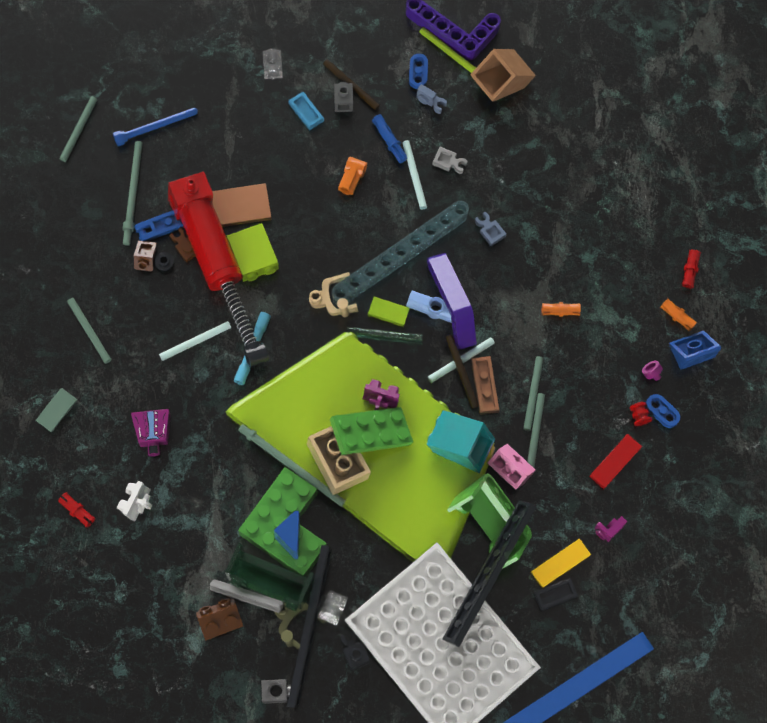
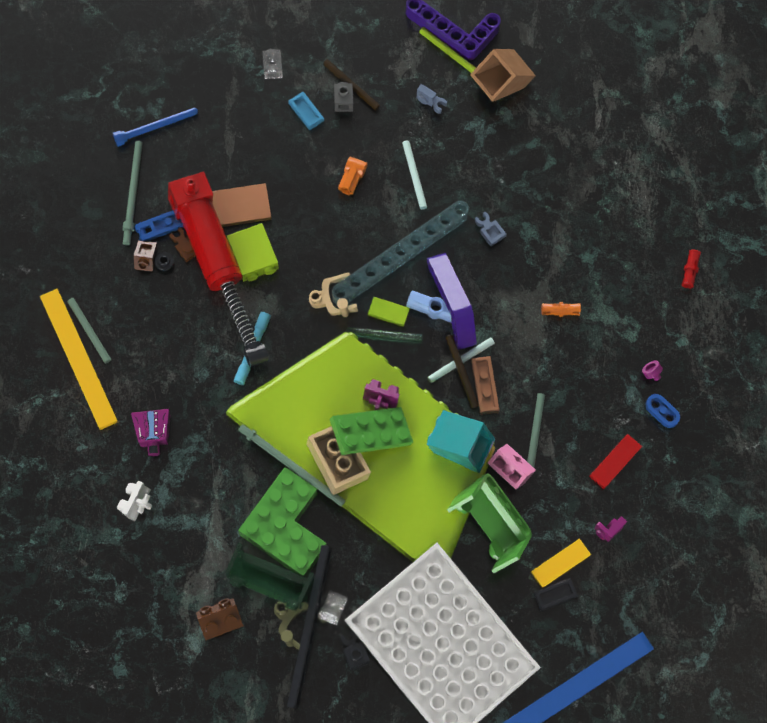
(56, 409): sand green slope -> none
(76, 510): red pin -> none
(78, 129): sand green bar -> none
(78, 359): none -> yellow tile
(194, 341): light aqua bar -> none
(246, 596): light grey axle -> none
(267, 685): flat silver brick -> none
(288, 534): blue slope -> none
(389, 138): blue axle -> none
(418, 73): blue plate -> none
(446, 159): light grey plate -> none
(489, 573): black tile -> none
(533, 393): sand green bar -> none
(640, 414): red bush -> none
(678, 314): orange pin -> none
(694, 349): blue slope -> none

